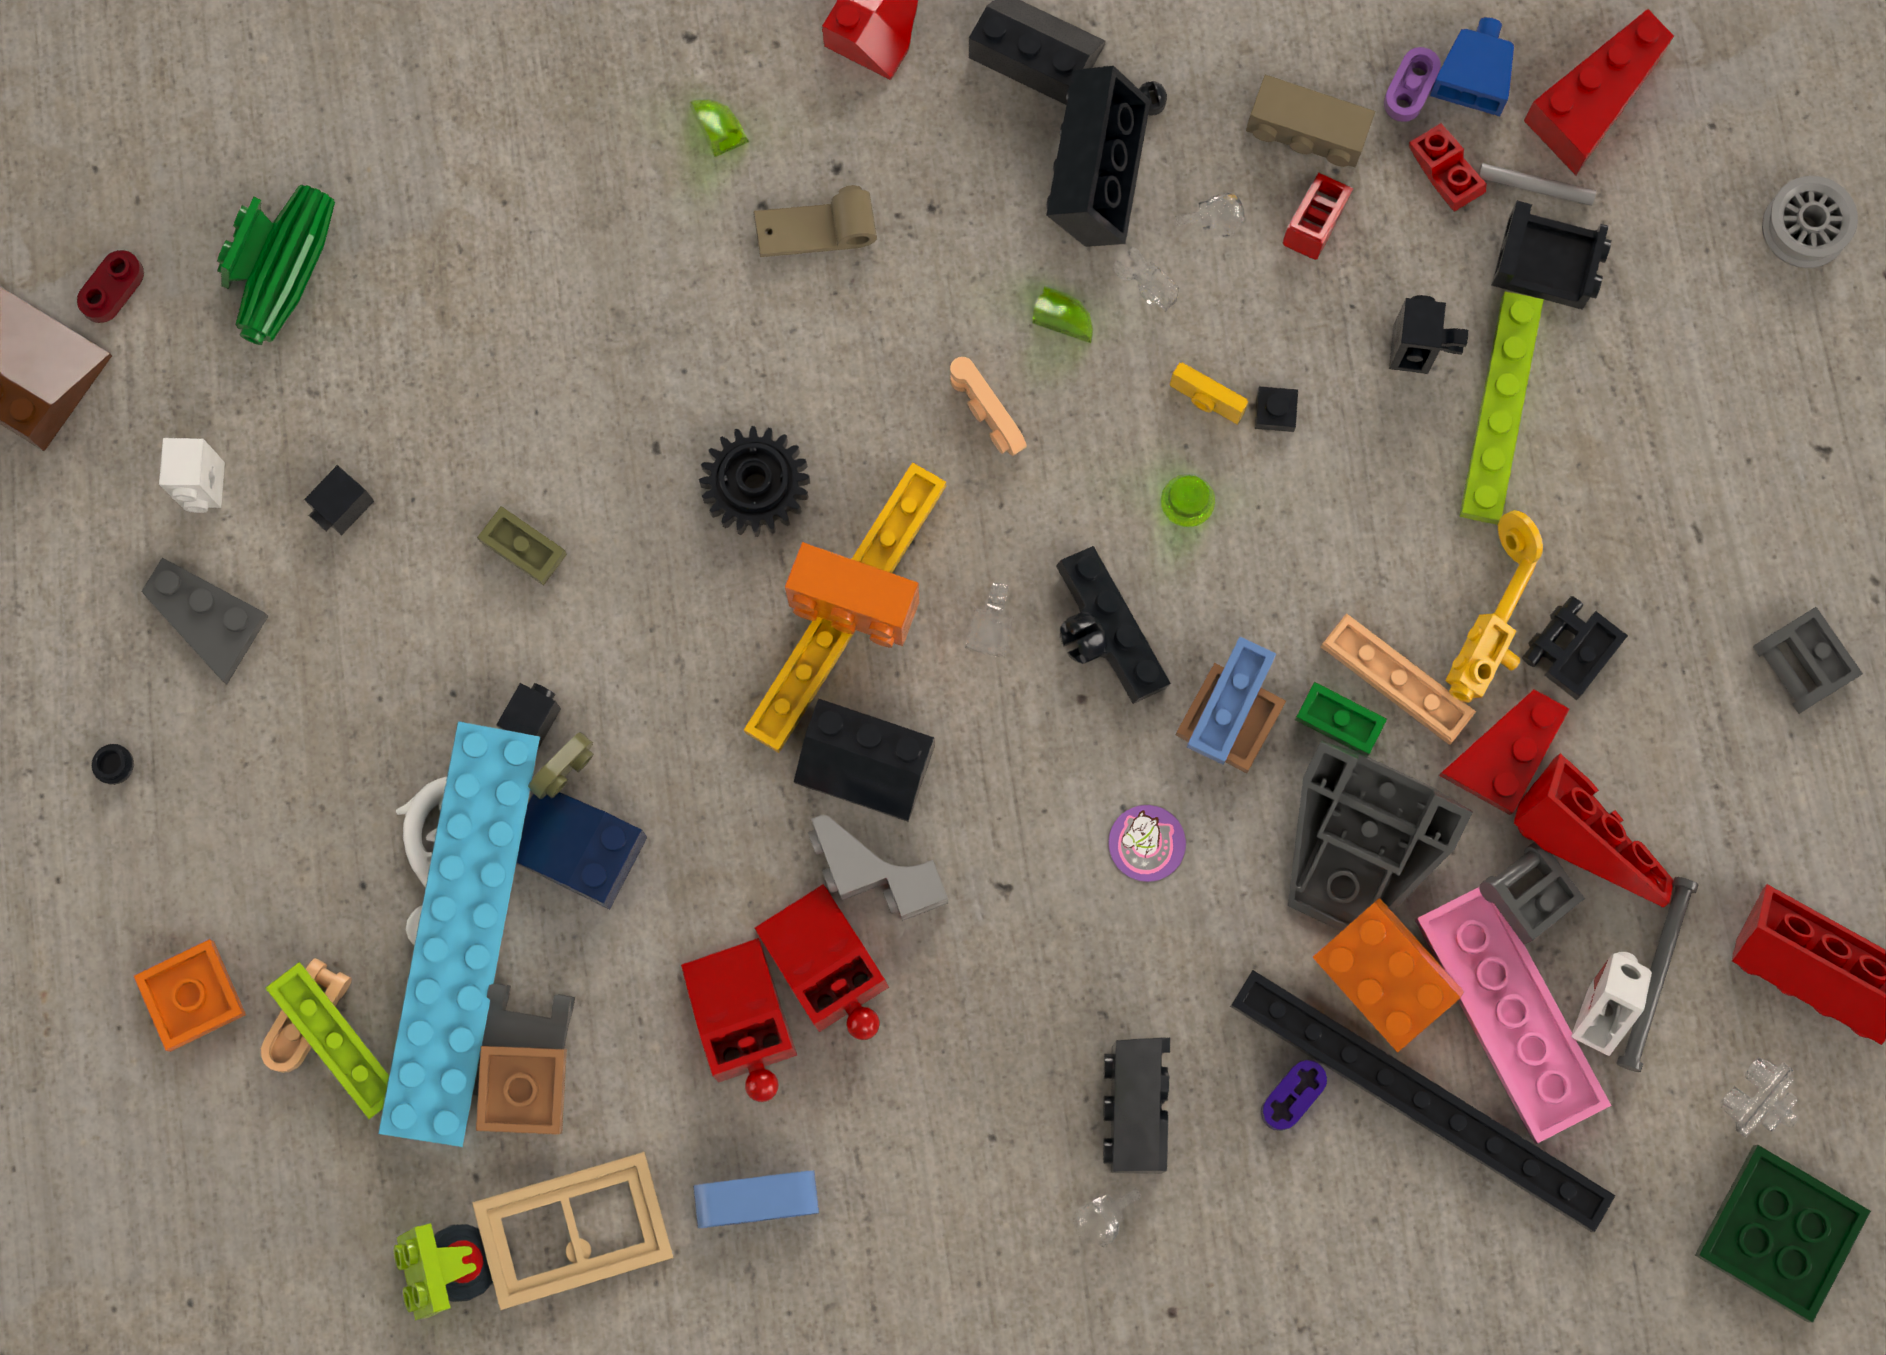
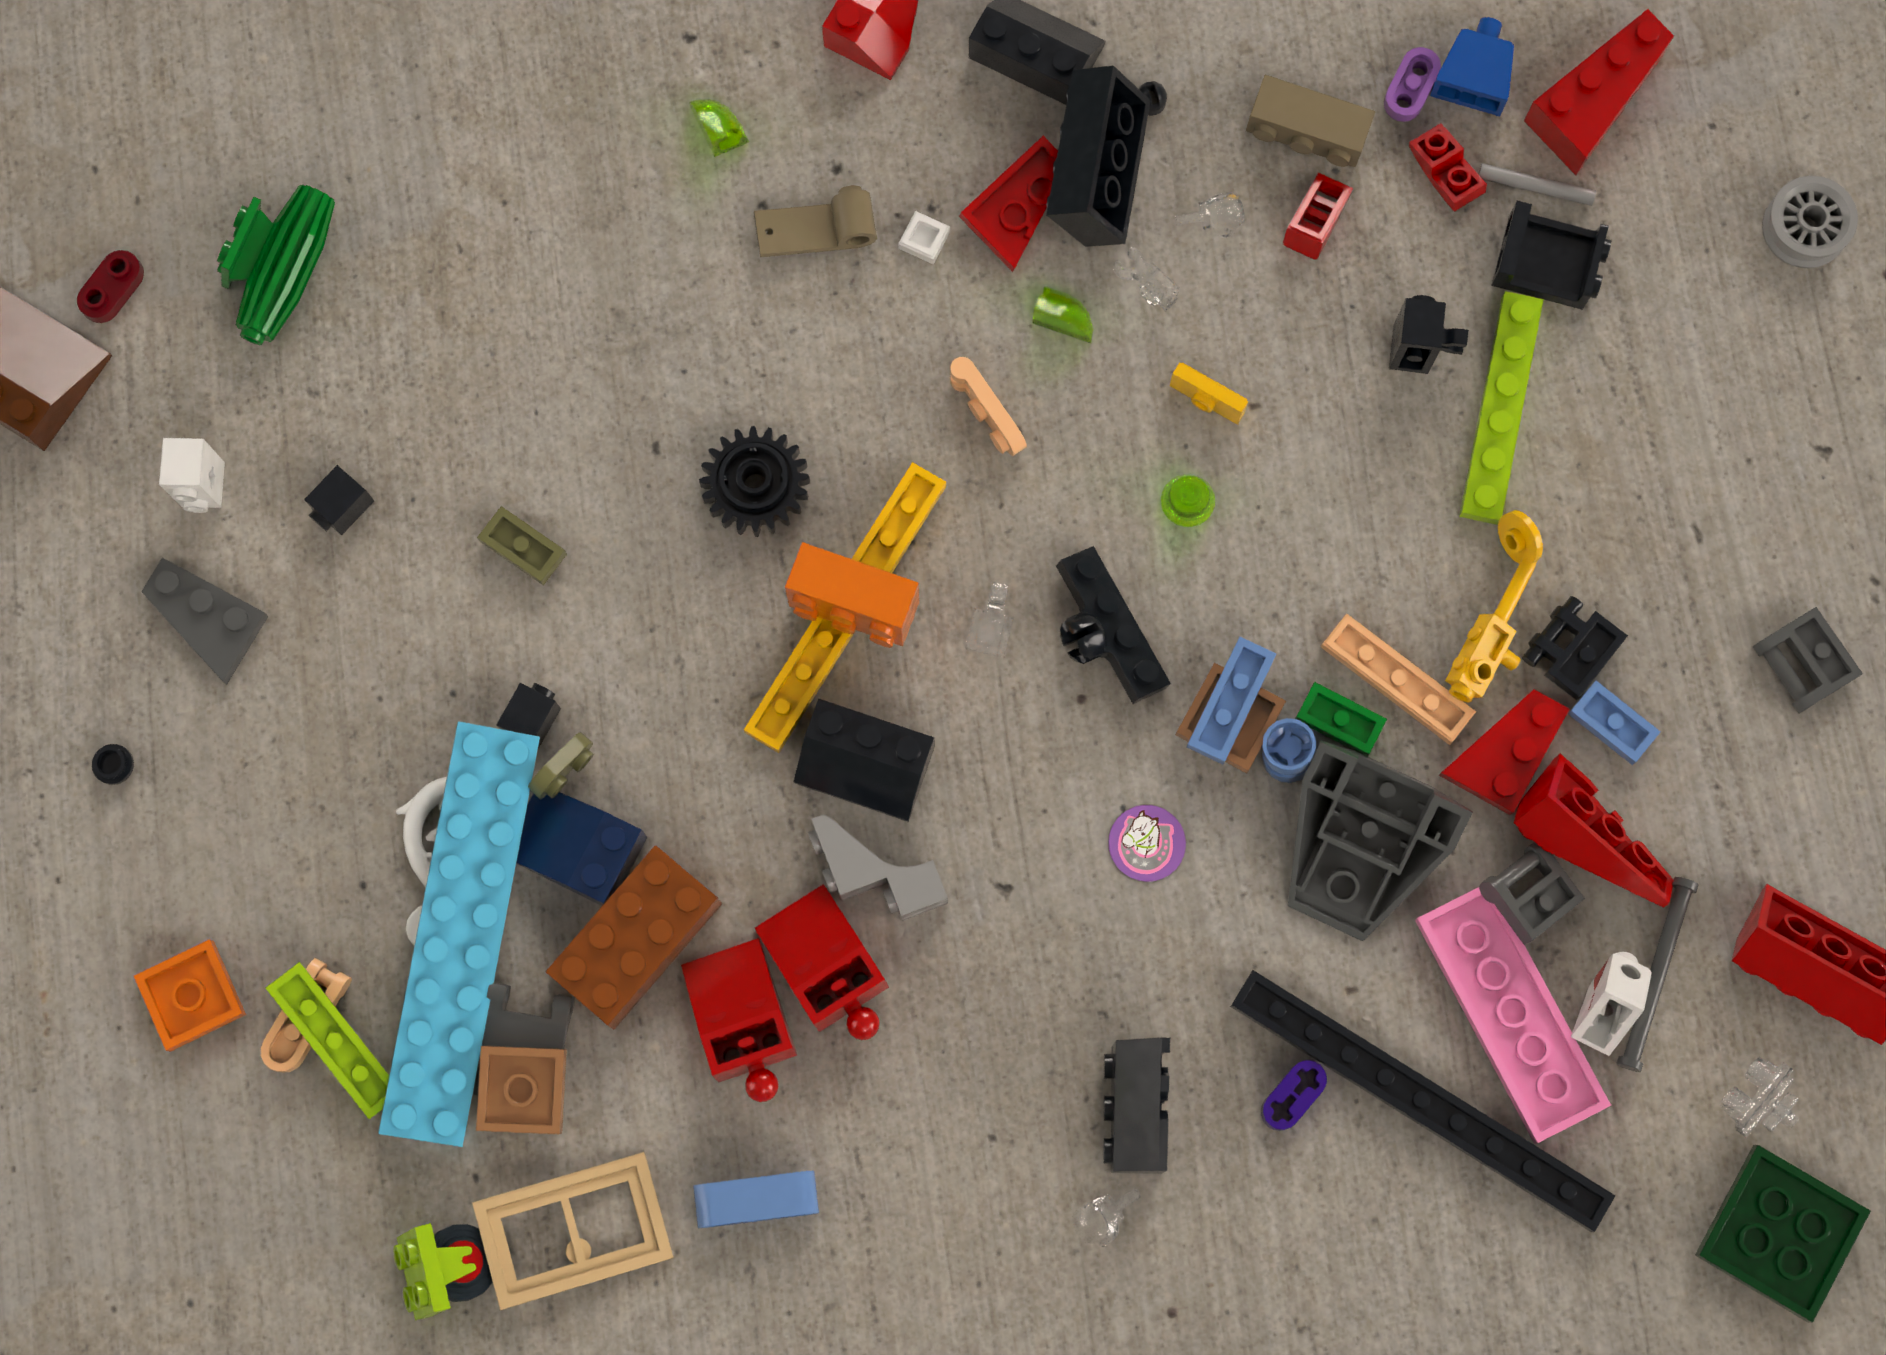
(634, 937): none -> dark orange brick
(924, 237): none -> white tile
(1014, 203): none -> red wing
(1276, 409): black plate -> none
(1288, 750): none -> medium blue wheel
(1388, 975): orange brick -> none
(1614, 722): none -> medium blue plate

